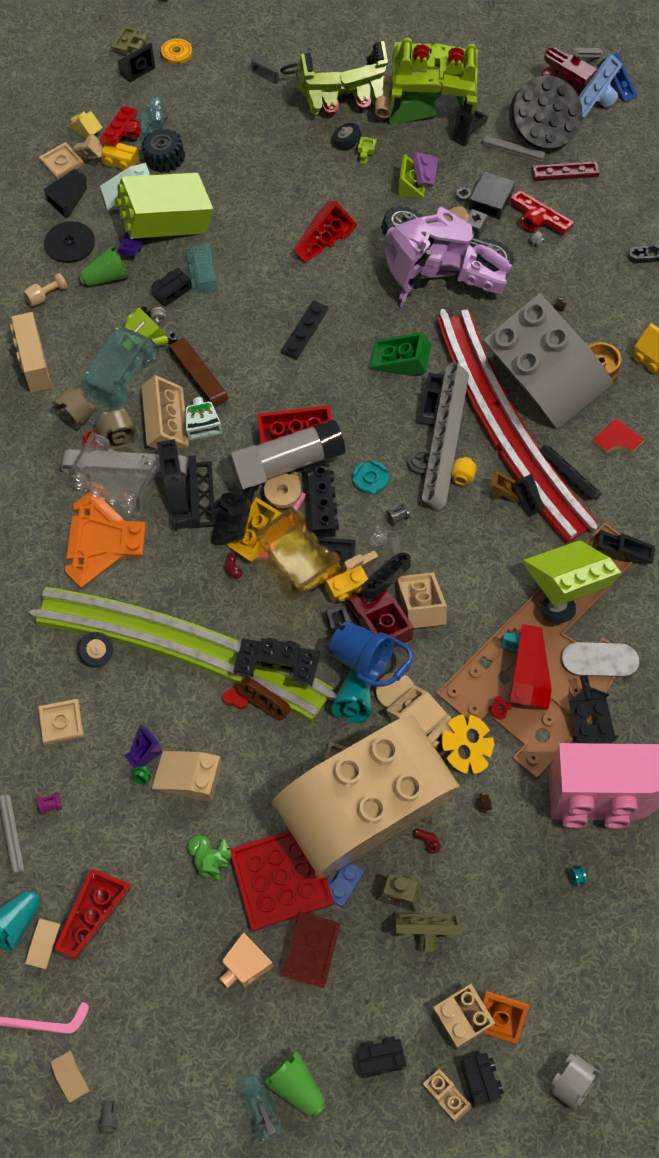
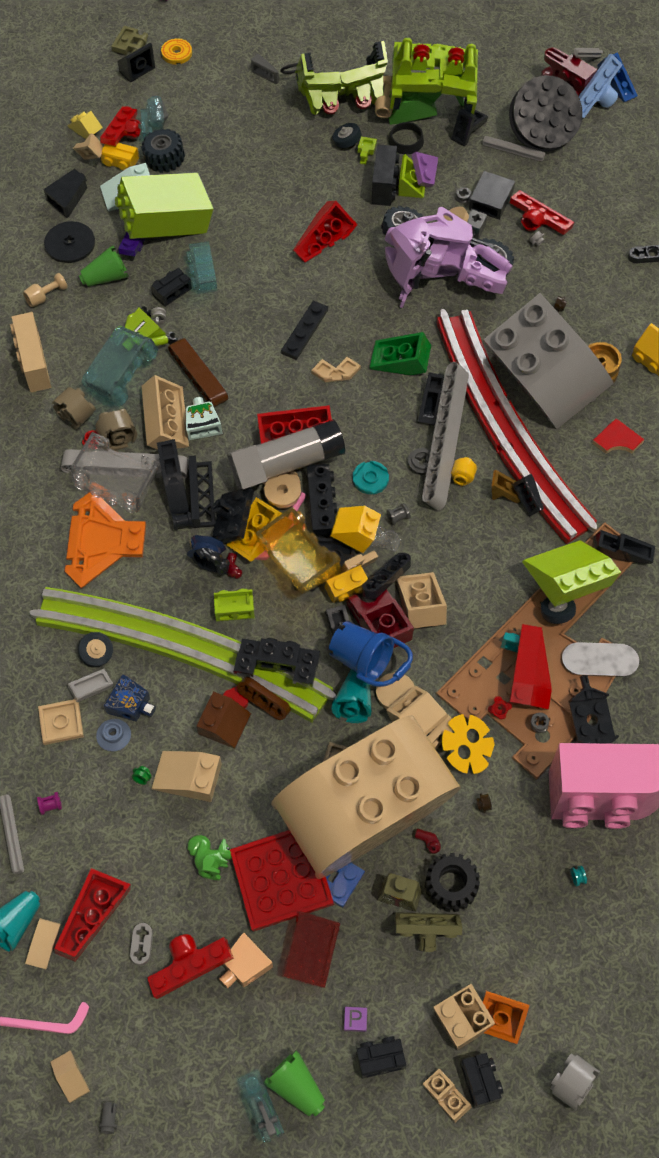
(61, 160): tan tile -> none
(90, 685): none -> light grey tile
(114, 742): none -> sand blue piece
(129, 700): none -> dark blue torso
(136, 944): none -> light grey beam
(144, 748): dark purple slope -> none
(188, 963): none -> red plate
(207, 554): none -> piece
(223, 720): none -> reddish brown slope
(234, 605): none -> lime hinge
(343, 371): none -> tan tile
(355, 1019): none -> medium lavender tile
(356, 526): none -> yellow slope
(384, 175): none -> black brick
(407, 149): none -> black tyre
(449, 899): none -> black tyre
(540, 716): none -> dark grey bush
(565, 171): dark red tile -> none
(575, 477): black plate -> none

